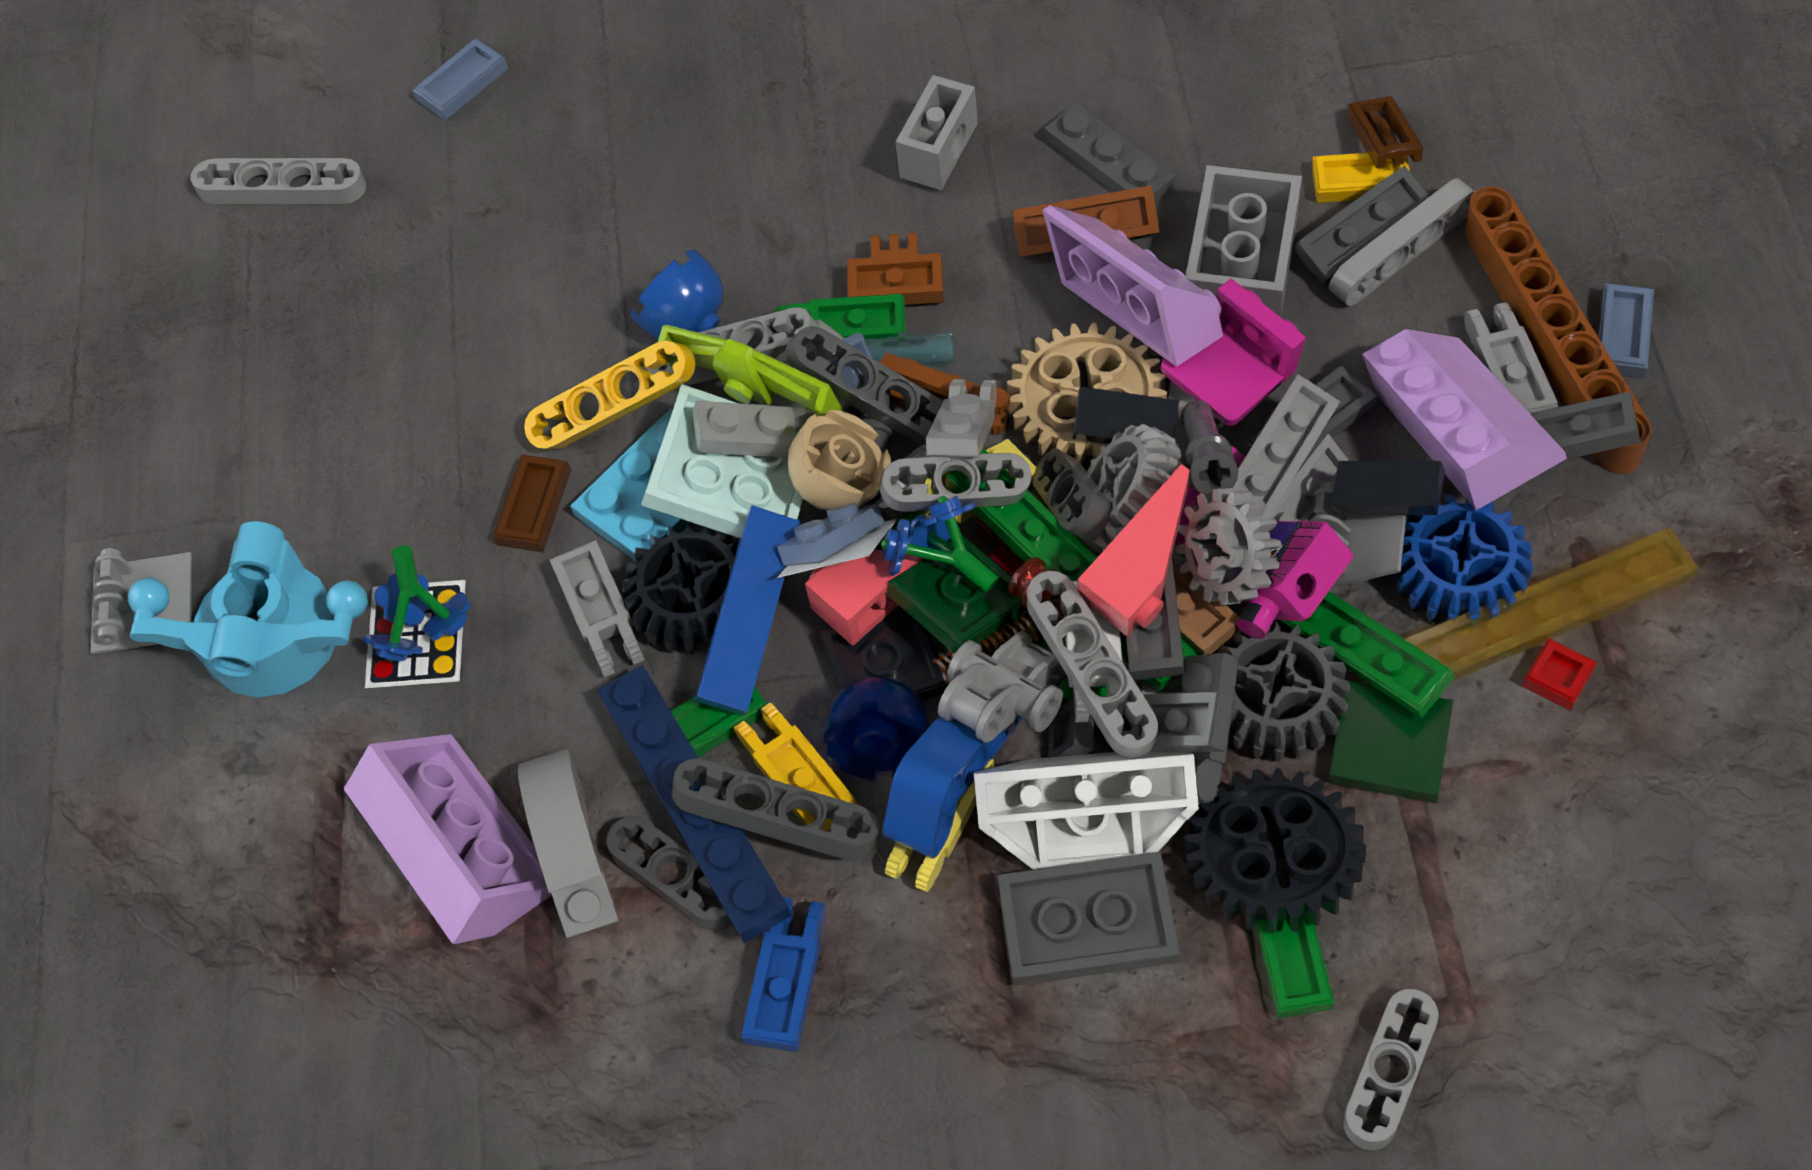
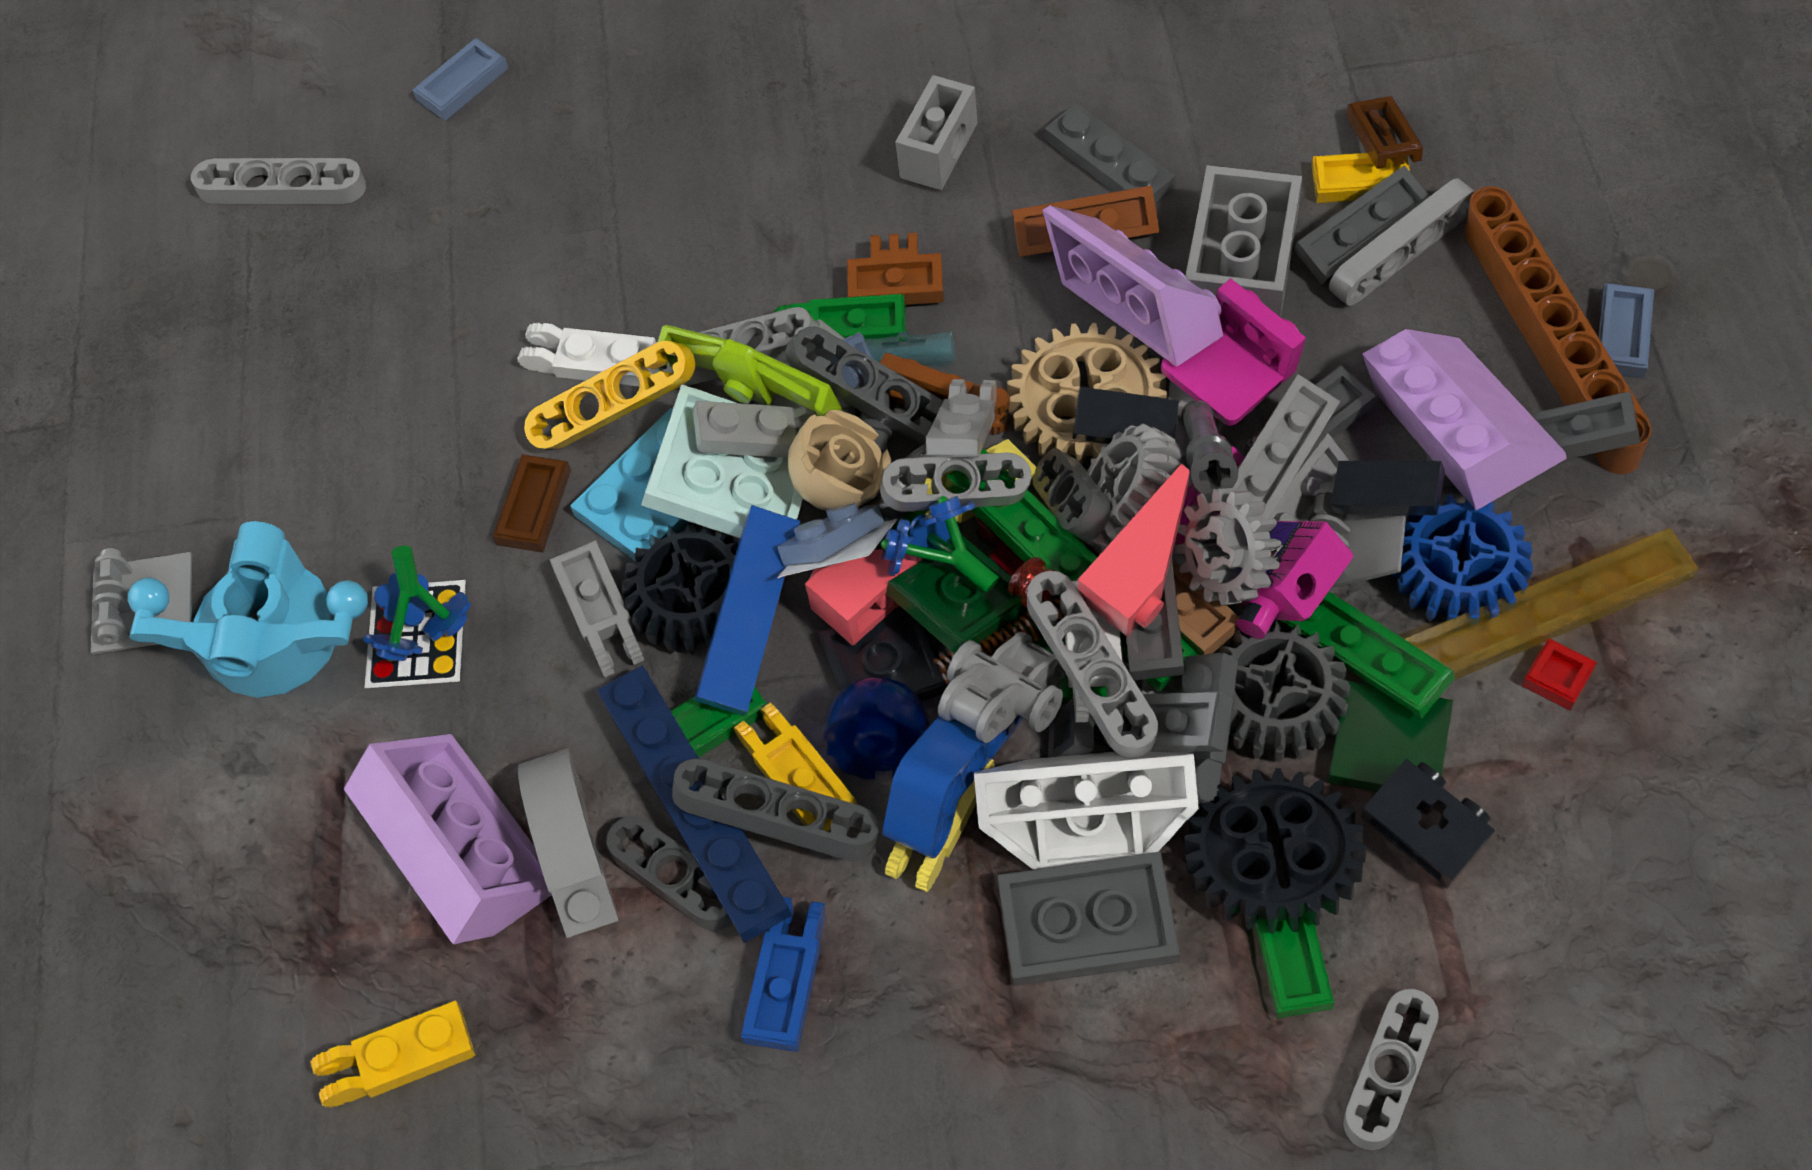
(396, 1055): none -> yellow hinge
(579, 351): none -> white hinge
(682, 297): blue cylinder -> none
(1397, 817): none -> black brick
(1511, 358): light grey hinge -> none

